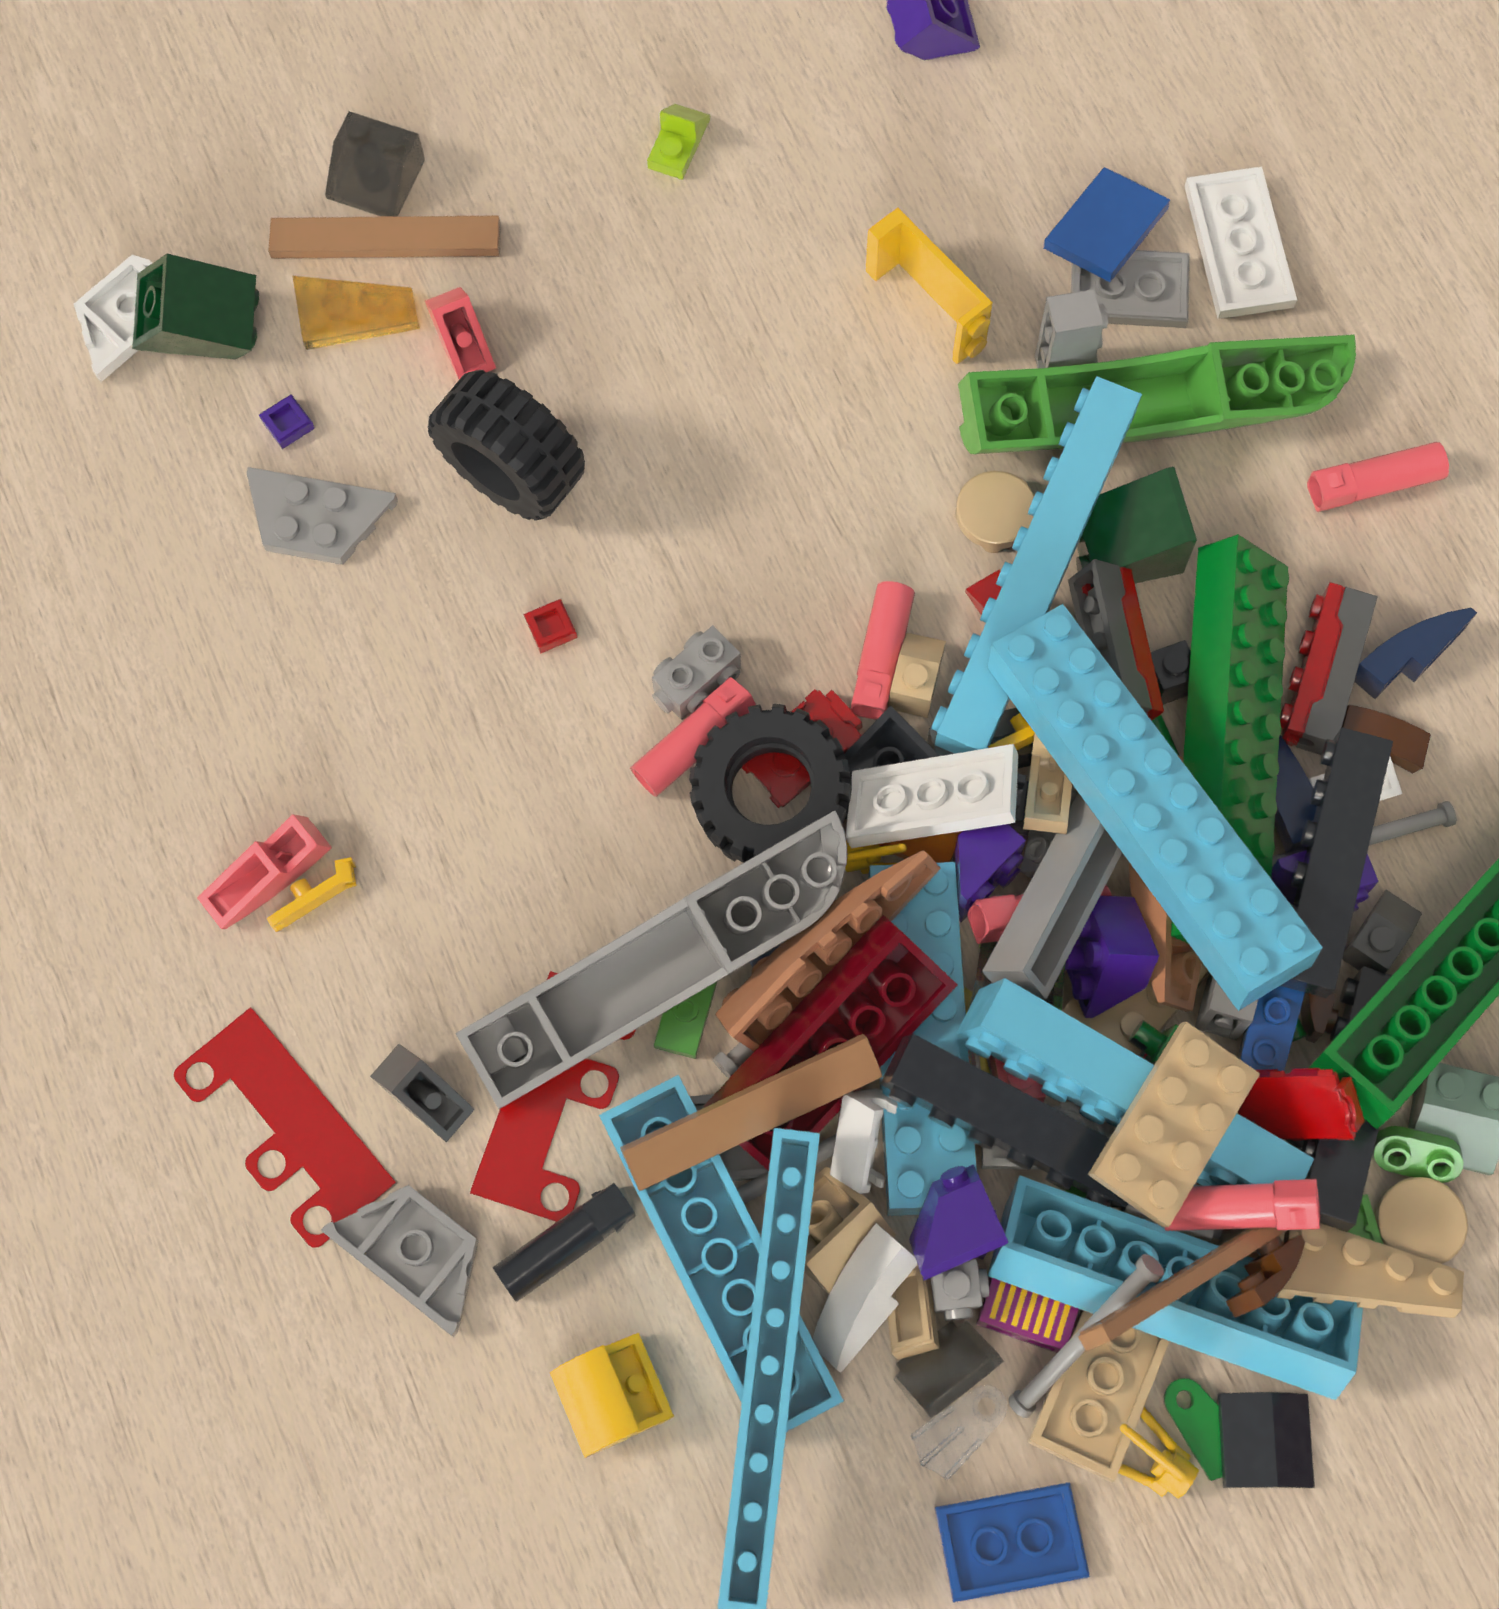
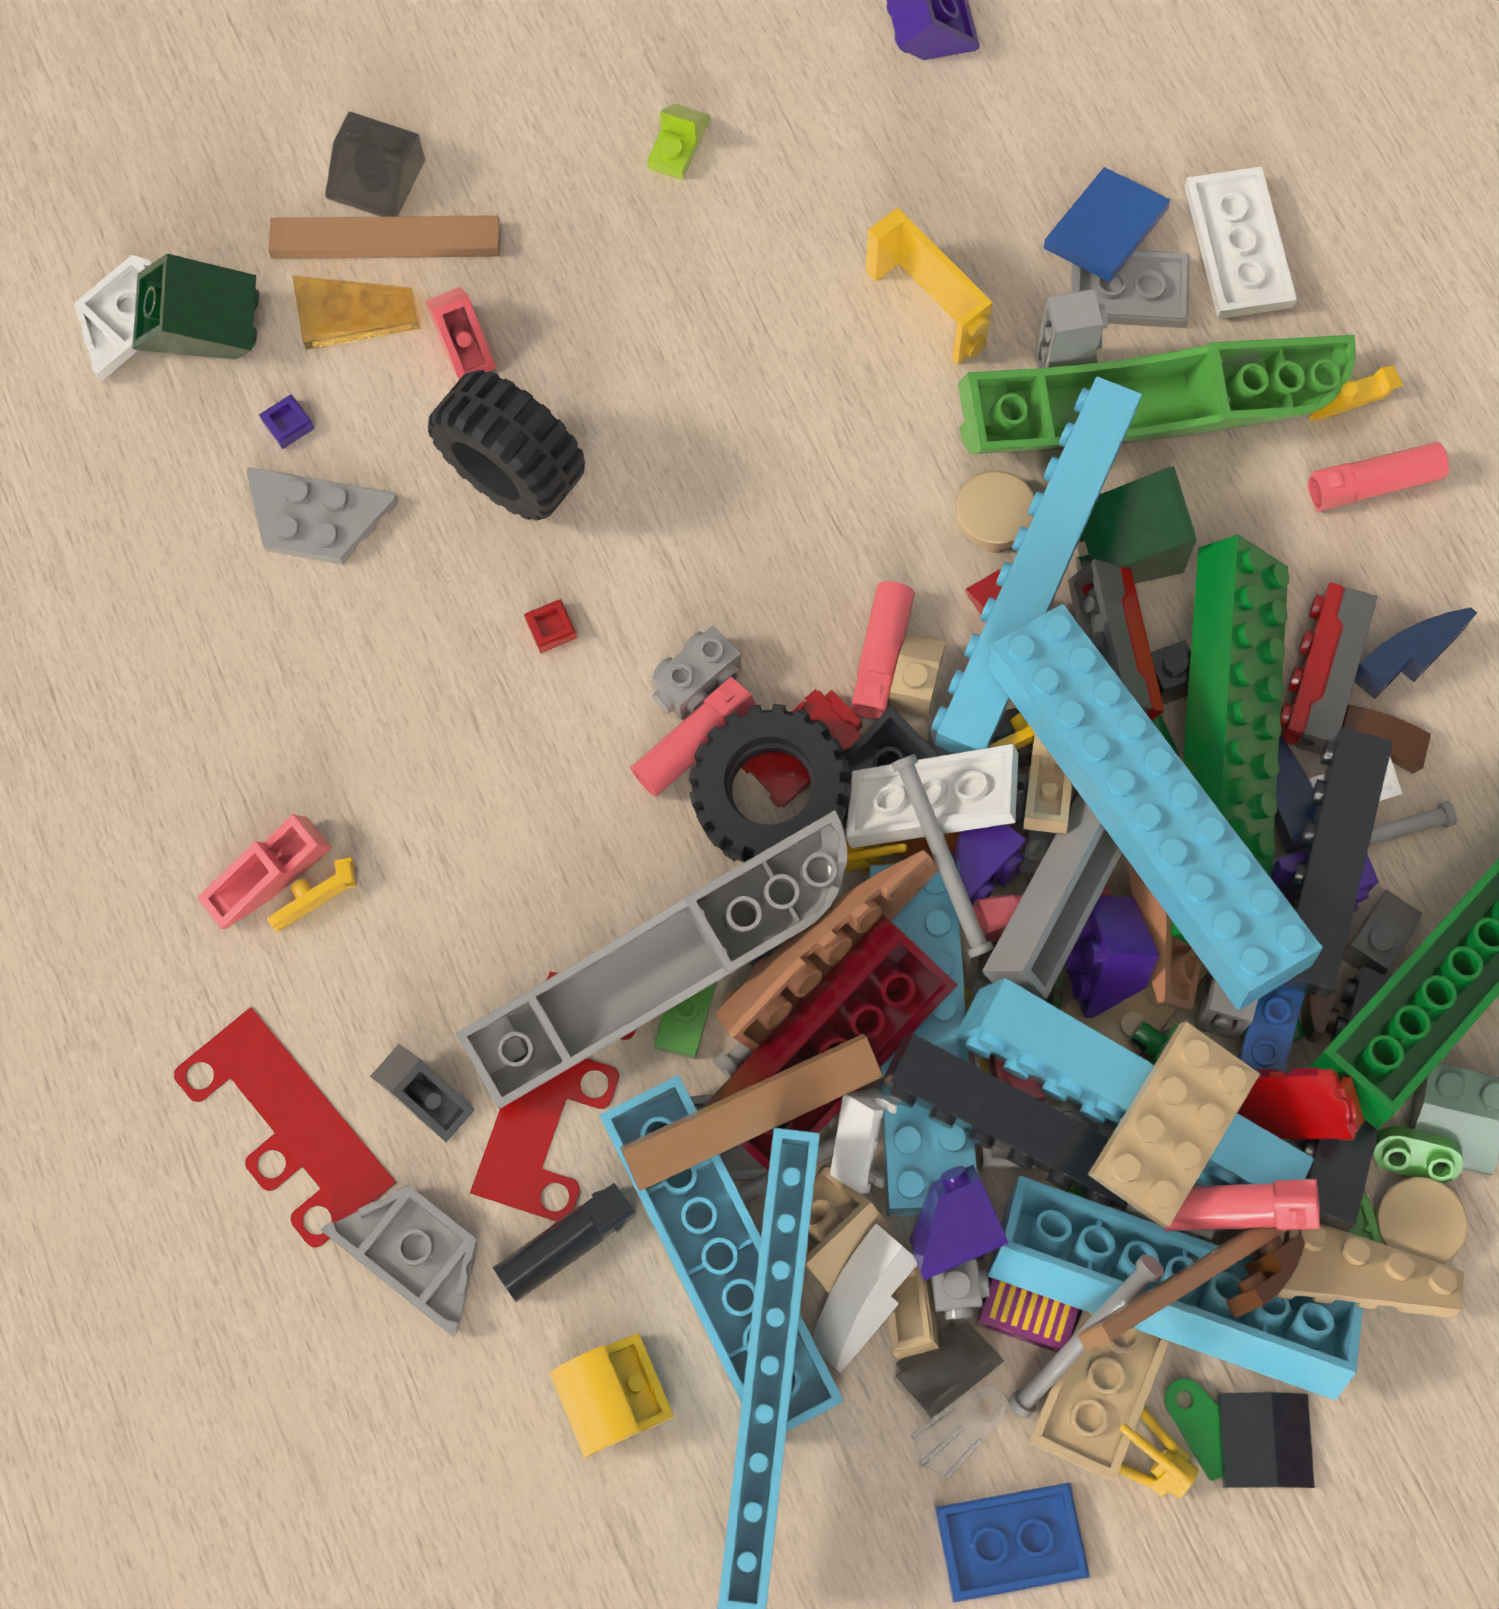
(942, 856): none -> light grey bar
(1361, 393): none -> yellow piece

